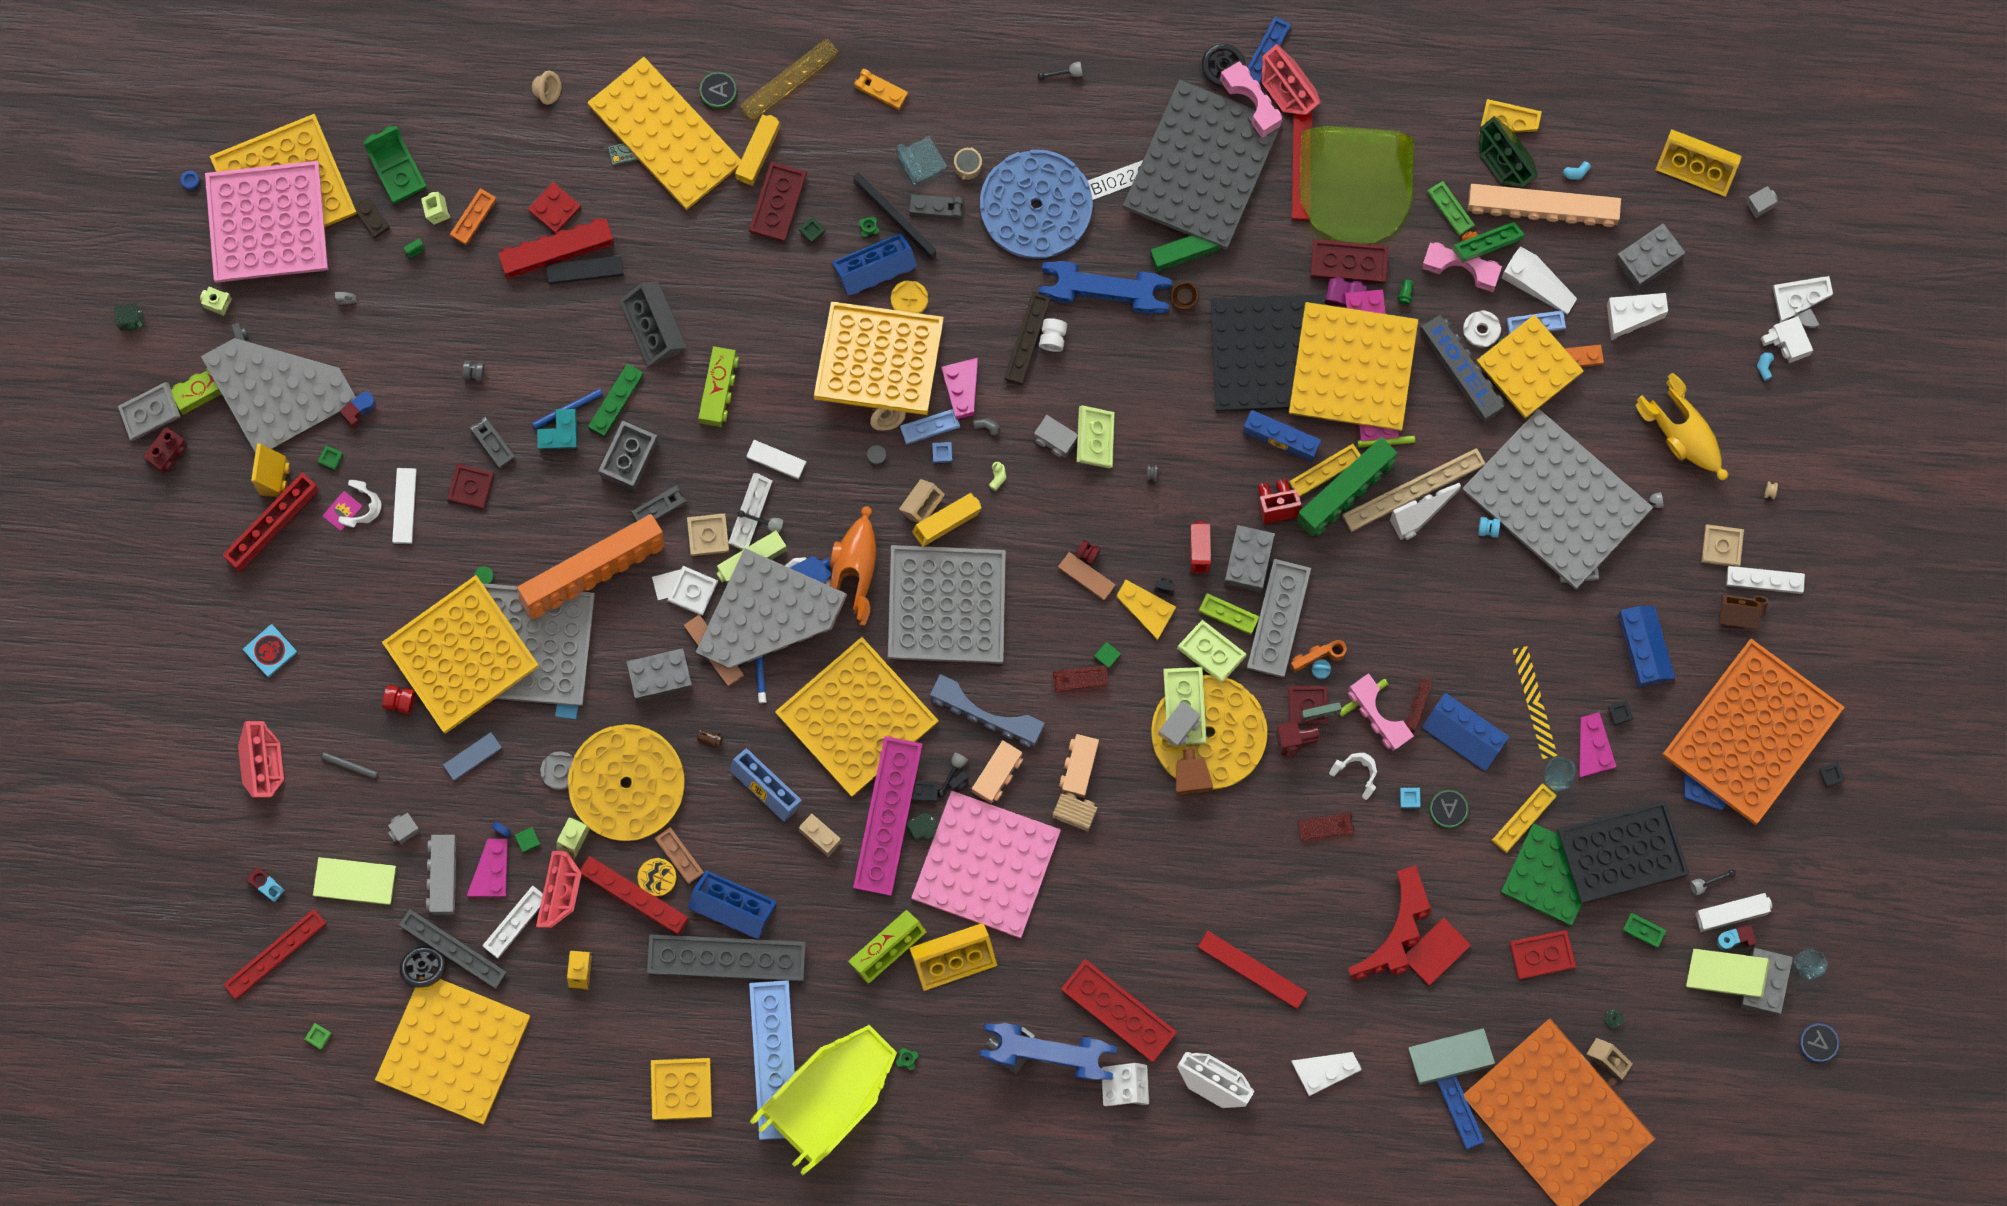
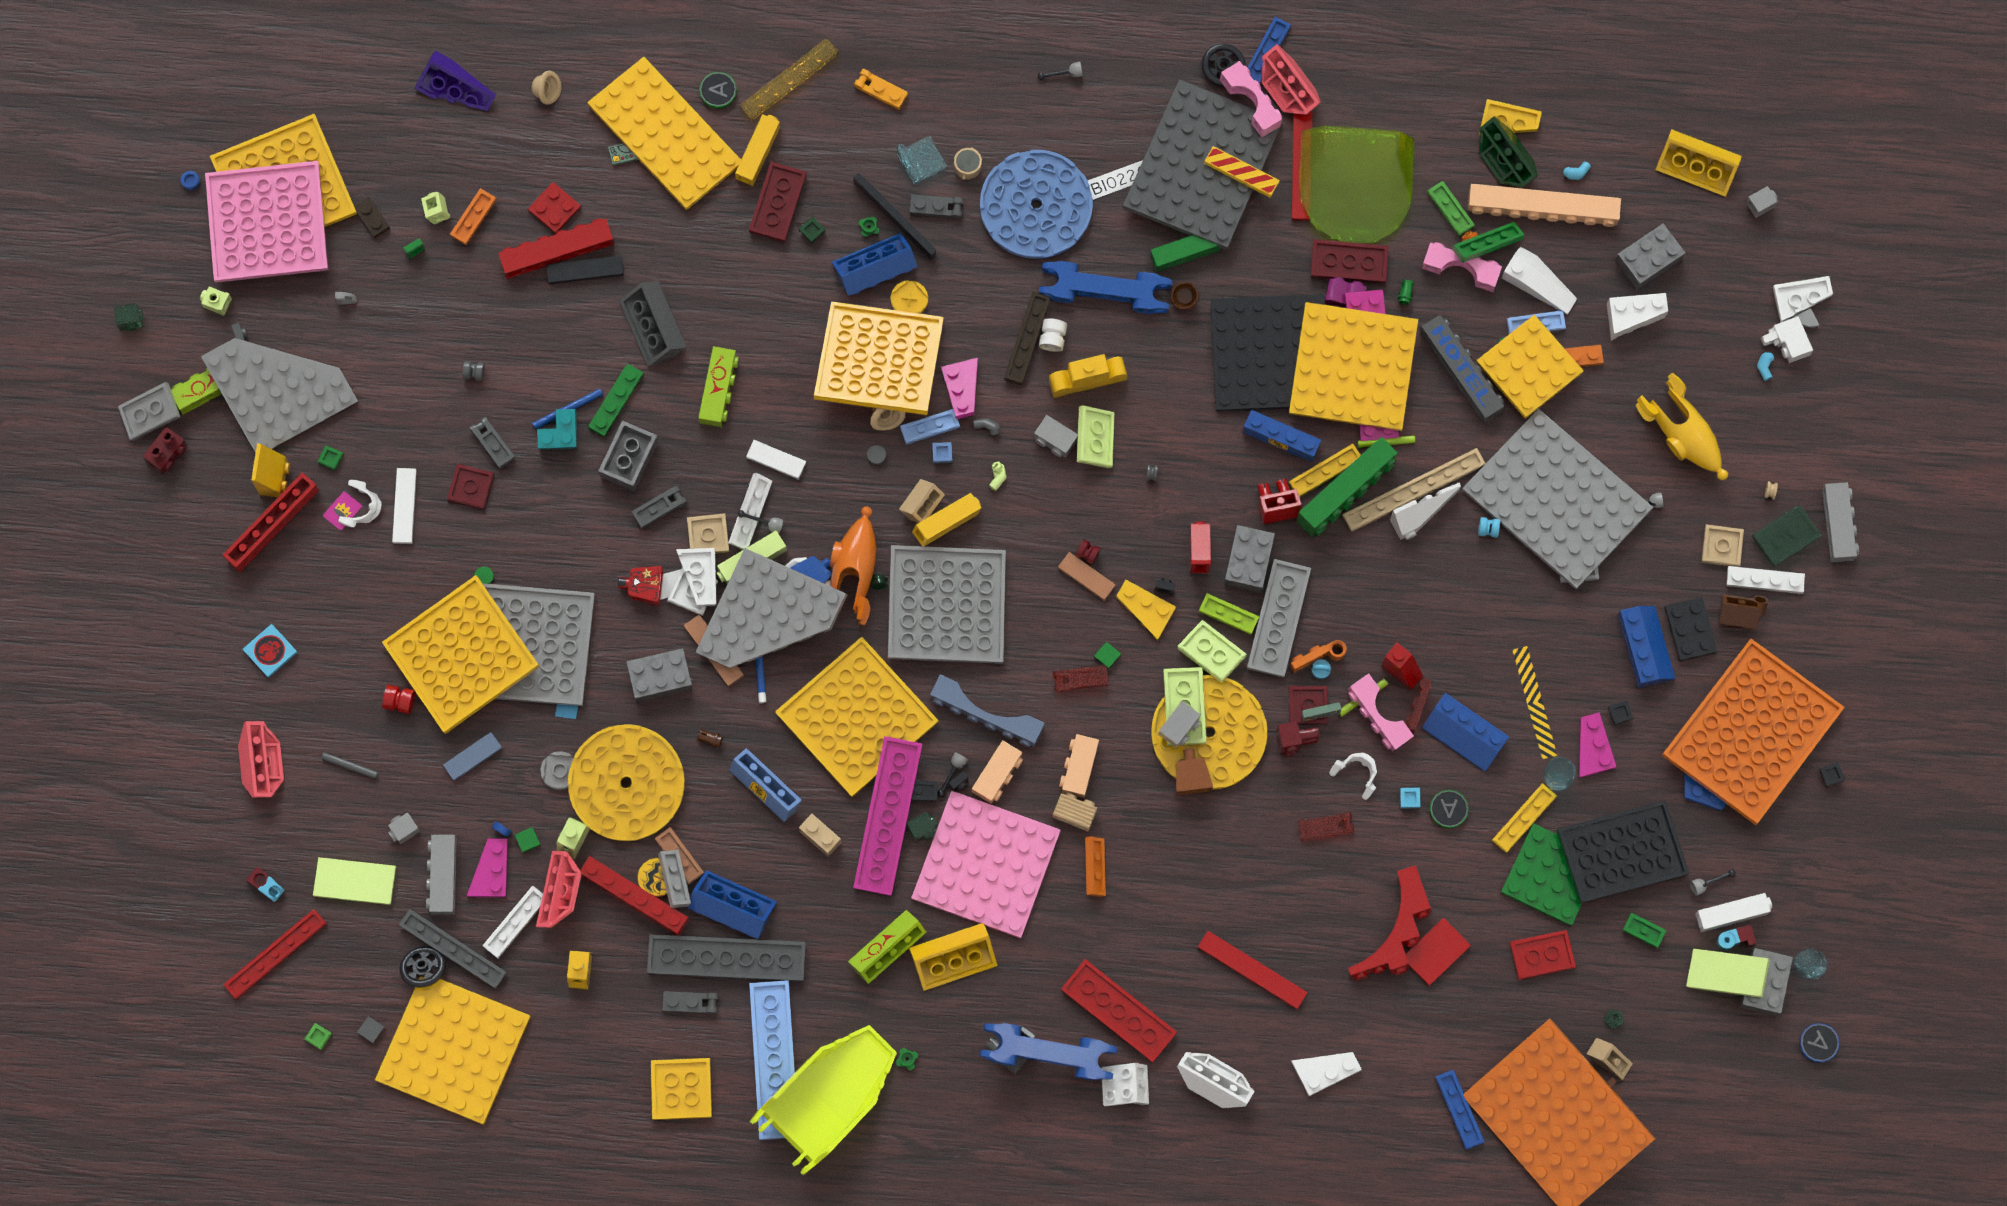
(357, 407): leg -> none
(371, 1030): none -> dark grey tile
(394, 164): green bracket -> none
(451, 82): none -> dark purple wedge
(591, 567): orange brick -> none
(644, 584): none -> red torso
(674, 878): none -> light grey plate
(689, 1002): none -> dark grey plate
(700, 573): none -> white wing
(879, 581): none -> clear green plate
(1087, 374): none -> yellow brick
(1095, 866): none -> orange plate
(1241, 172): none -> yellow tile
(1402, 666): none -> red slope
(1451, 1056): tile -> none
(1478, 339): white tile -> none
(1690, 629): none -> black plate
(1786, 536): none -> clear green plate
(1839, 522): none -> light grey brick

